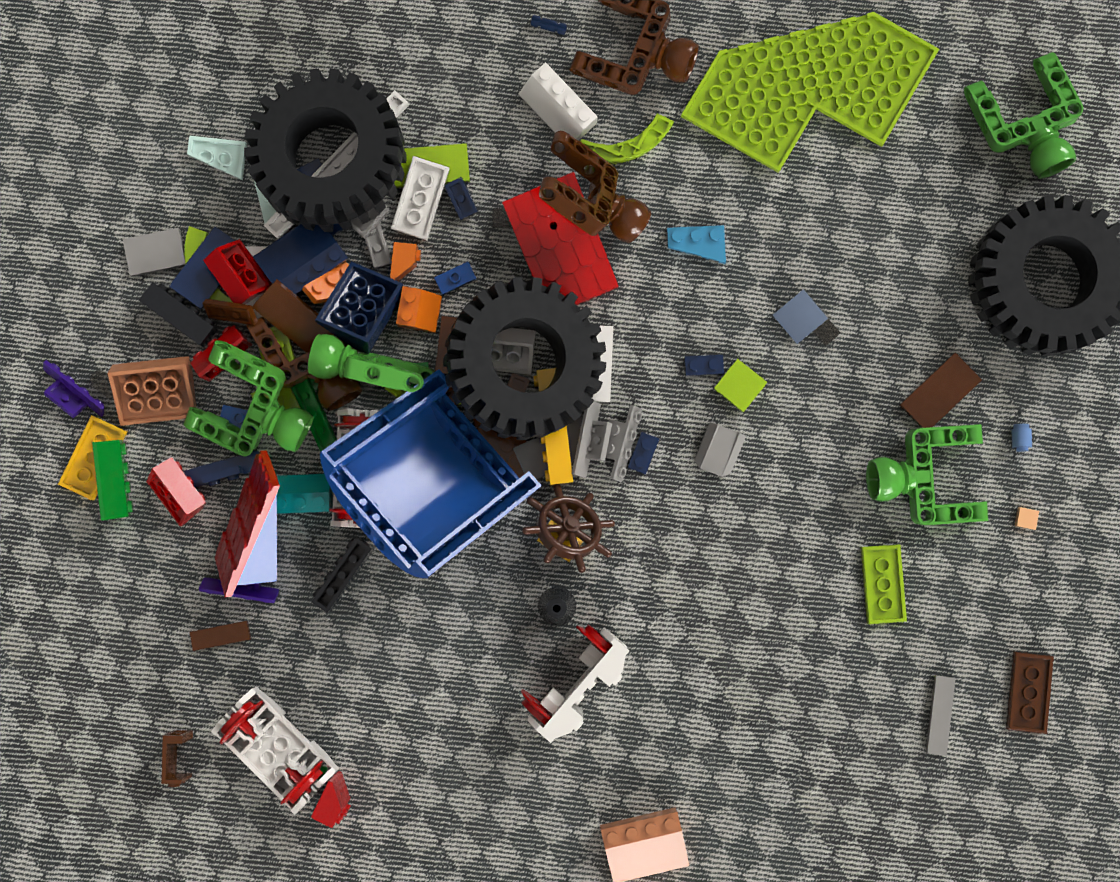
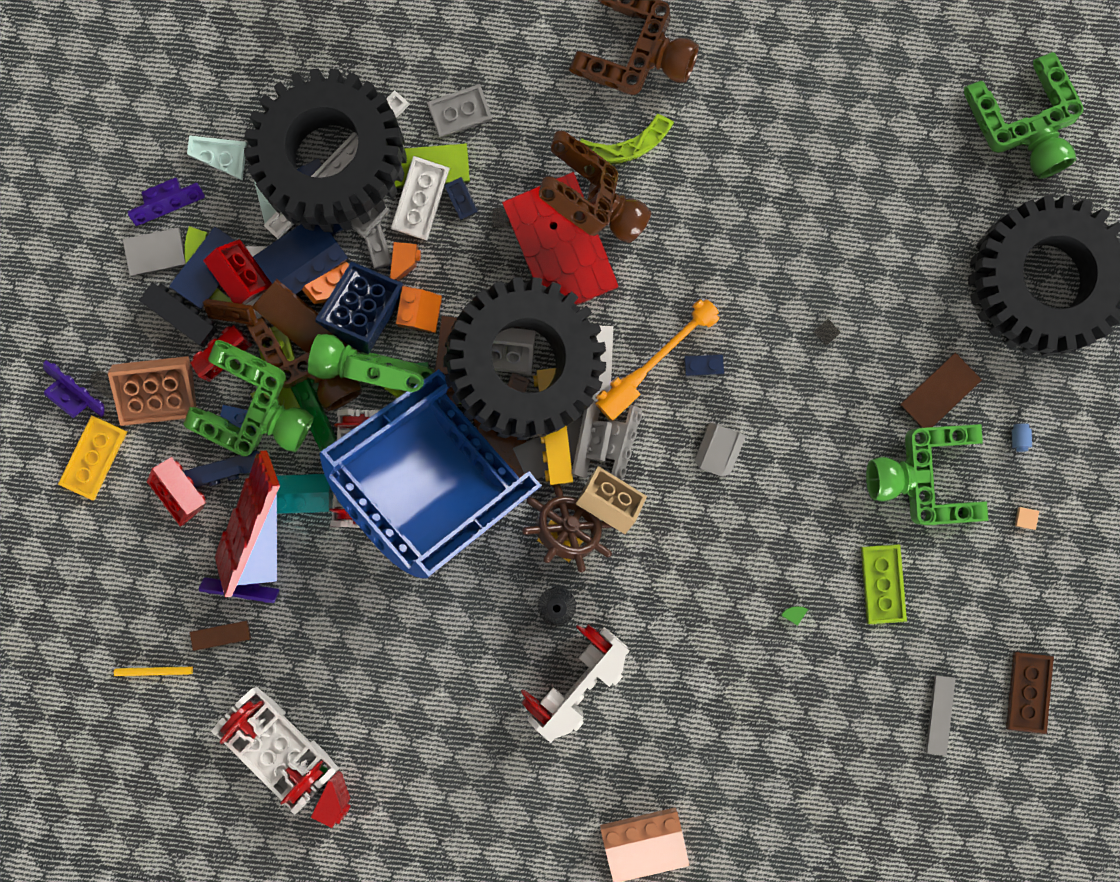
(112, 479): green slope -> none
(153, 671): none -> yellow bar
(164, 199): none -> dark purple bracket
(169, 757): reddish brown panel -> none
(343, 574): black brick -> none
(455, 278): blue plate -> none
(459, 111): none -> light grey tile
(548, 24): dark blue axle -> none
(557, 103): white slope -> none
(611, 500): none -> tan brick
(624, 390): none -> light orange bar
(643, 453): dark blue plate -> none
(699, 240): dark azure wing -> none
(740, 385): lime tile -> none
(794, 614): none -> bright green tile
(800, 316): sand blue slope -> none
(847, 69): lime plate -> none

